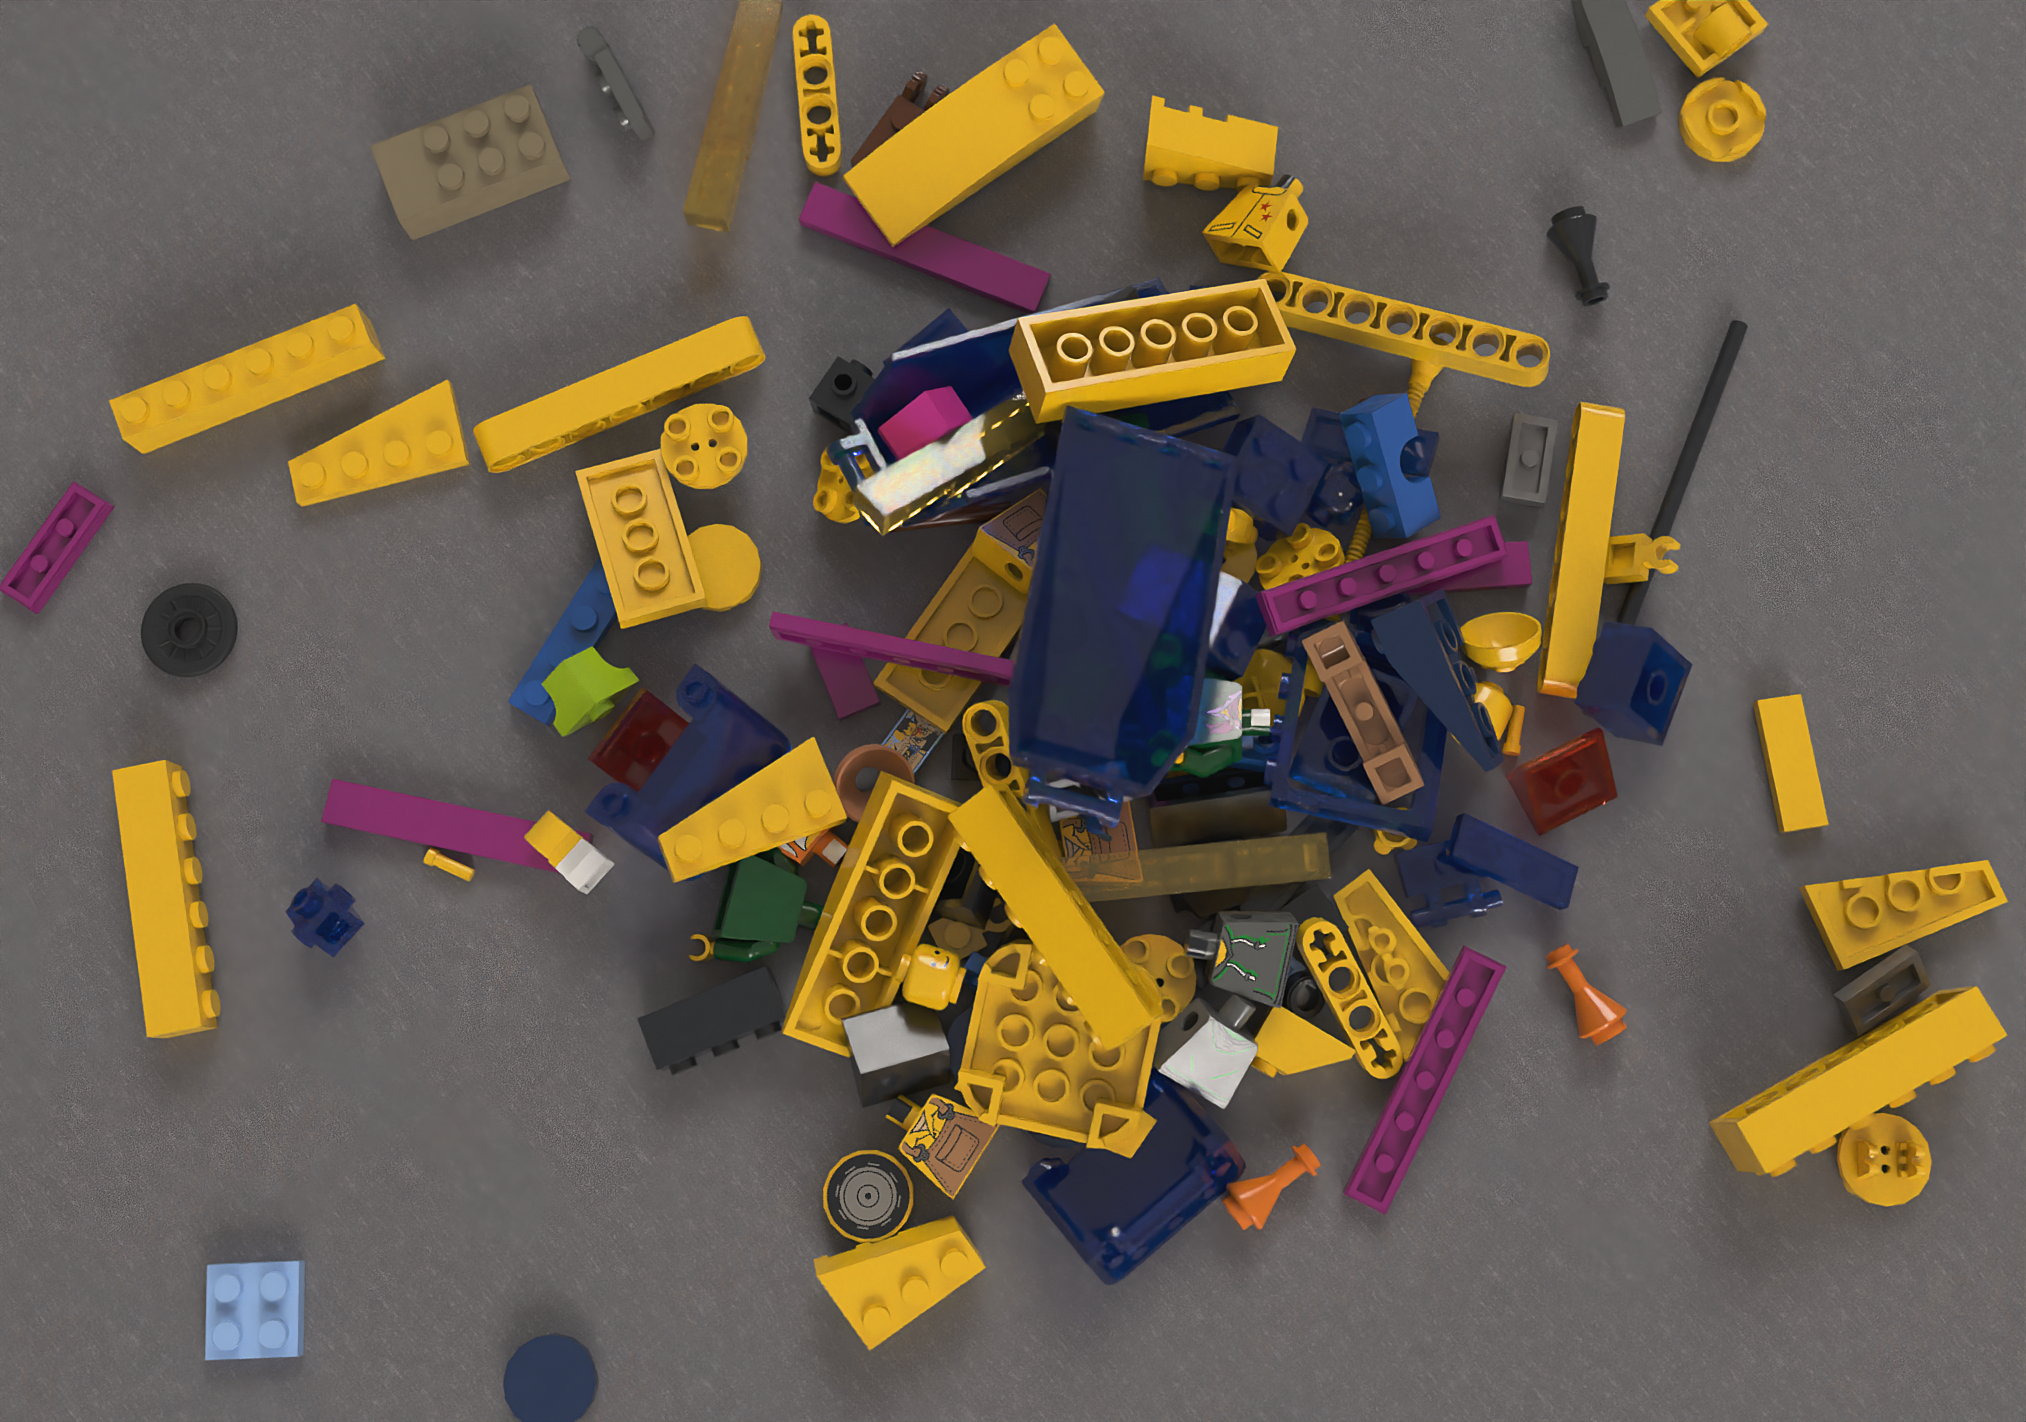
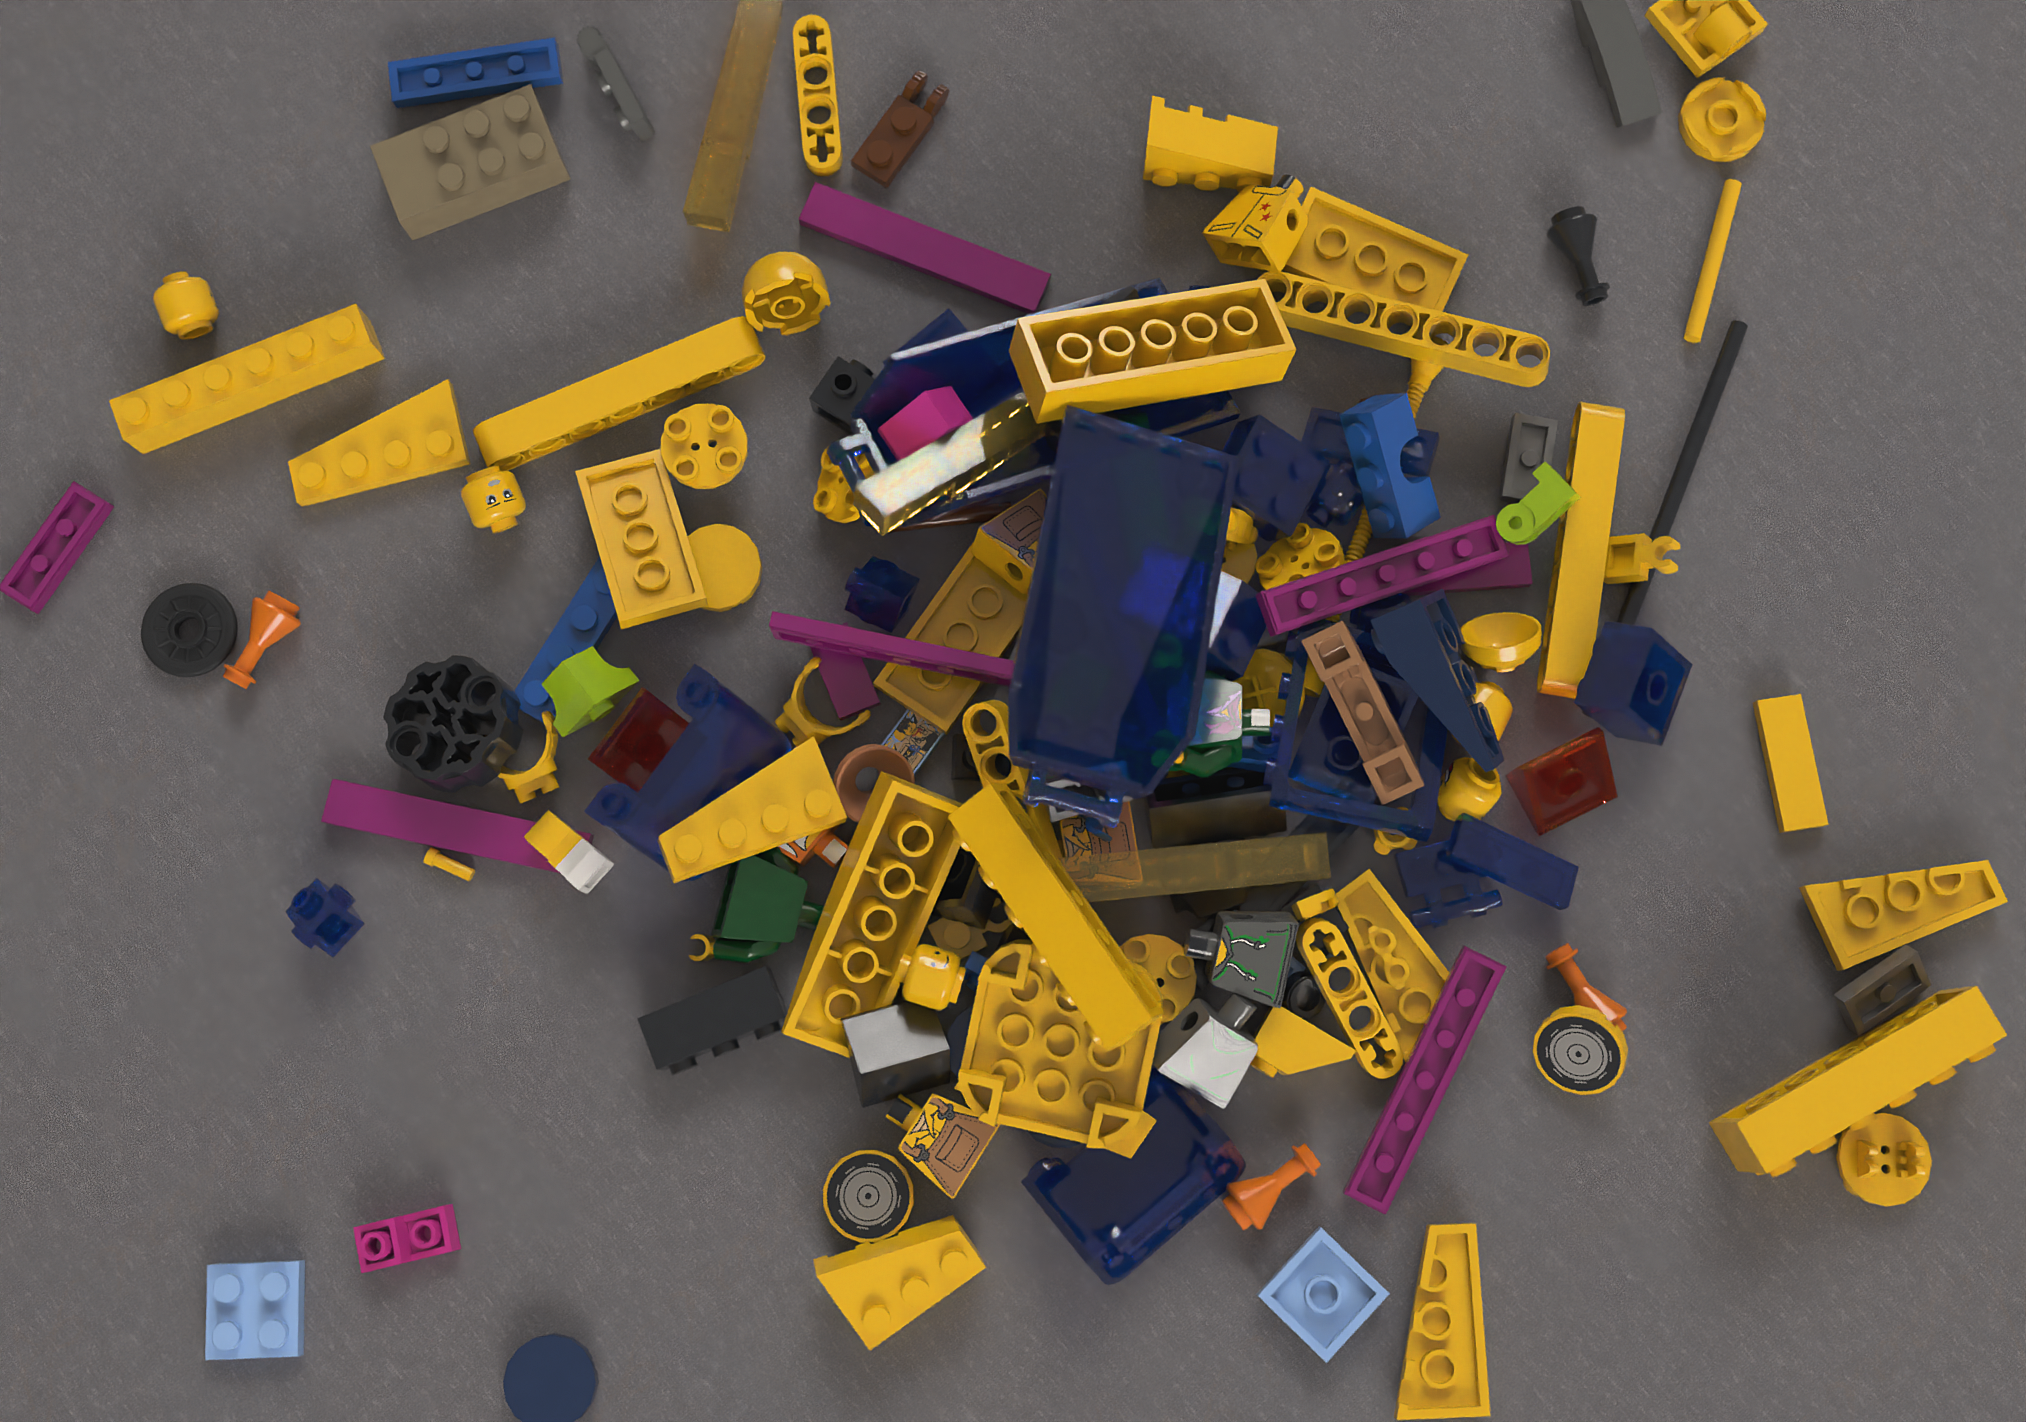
(165, 899): yellow brick -> none
(186, 305): none -> yellow head
(270, 621): none -> orange piece
(407, 1238): none -> dark pink slope
(460, 689): none -> black connector
(475, 72): none -> blue plate
(493, 499): none -> yellow head
(541, 774): none -> yellow helmet
(784, 293): none -> yellow cylinder
(800, 720): none -> yellow helmet
(880, 593): none -> clear blue brick
(975, 135): yellow slope -> none
(1315, 905): none -> yellow tile
(1322, 1294): none -> light blue plate
(1373, 254): none -> yellow plate
(1446, 1338): none -> yellow wing
(1468, 789): none -> yellow head
(1512, 743): yellow piece -> none
(1538, 509): none -> lime leg
(1580, 1050): none -> tile
(1712, 260): none -> yellow bar

